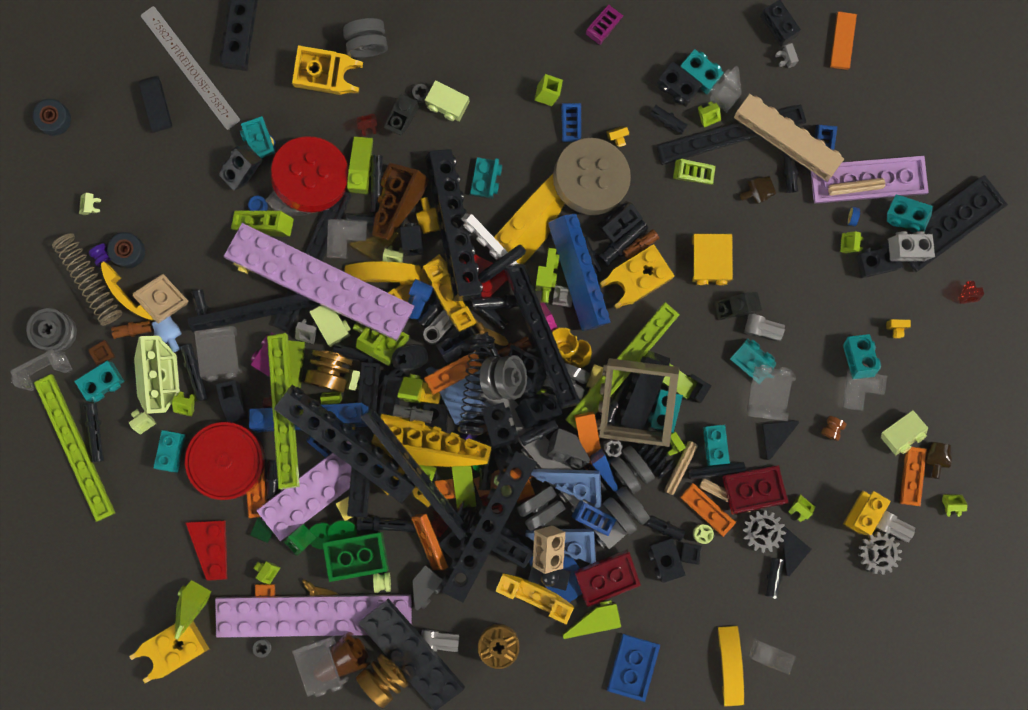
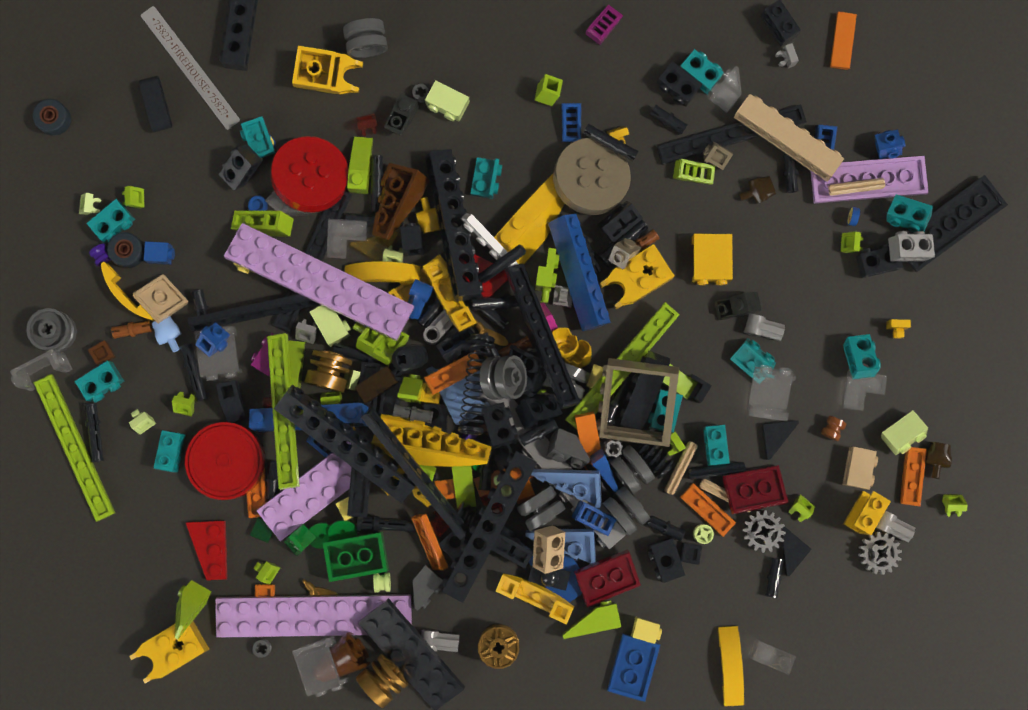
(108, 217): none -> teal brick
(108, 319): dark tan piece -> none
(133, 197): none -> lime tile
(155, 374): yellowish green wedge -> none
(158, 253): none -> blue brick
(212, 339): none -> blue brick
(376, 384): none -> dark brown tile
(610, 142): none -> black pin
(623, 252): none -> dark tan bracket
(646, 630): none -> light yellow brick
(709, 114): lime tile -> none
(717, 155): none -> dark tan bracket
(860, 468): none -> tan brick
(889, 144): none -> blue brick
(971, 293): clear red tile -> none

